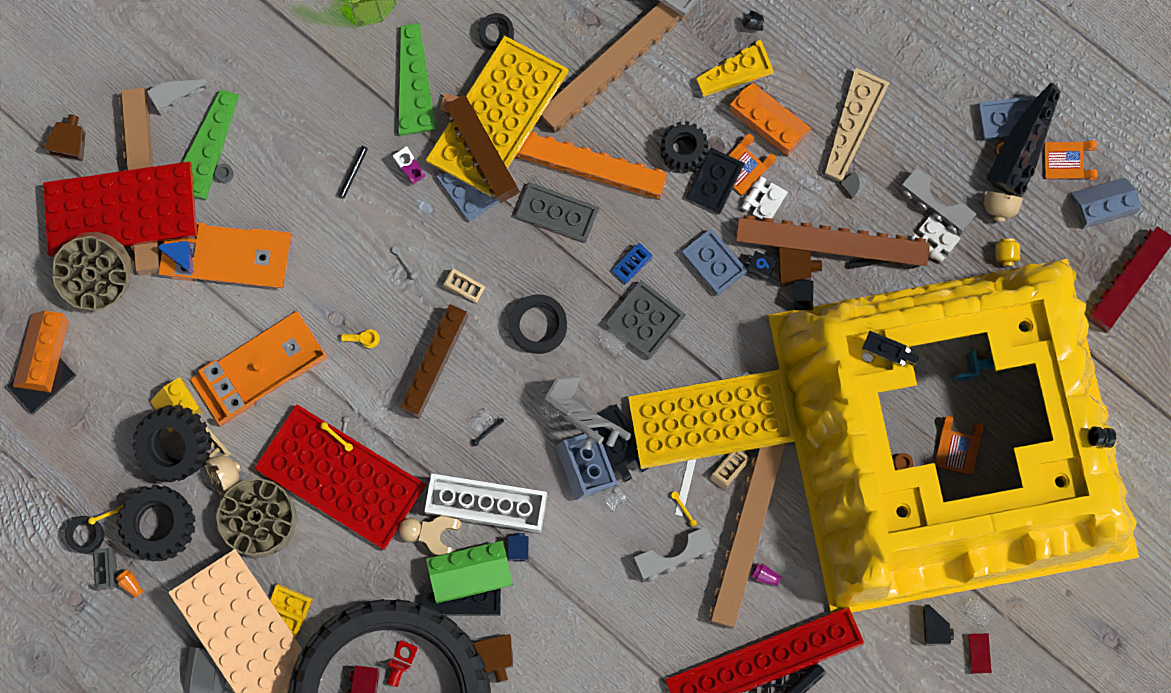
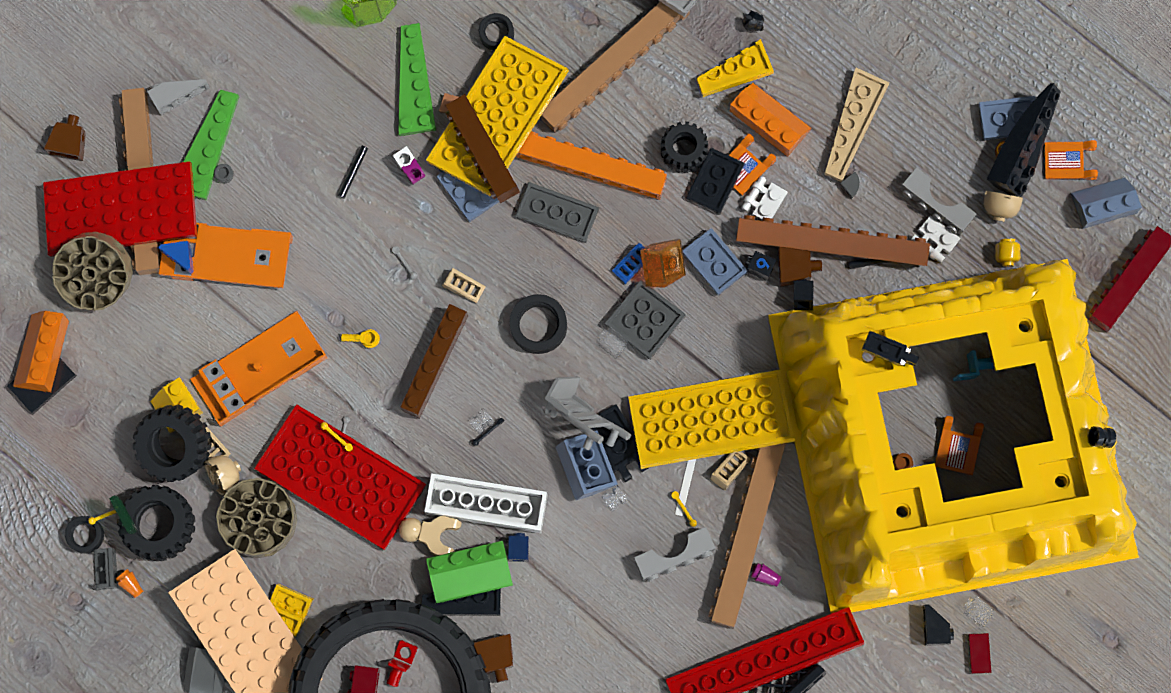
(123, 514): none -> clear green tile
(663, 263): none -> clear orange slope

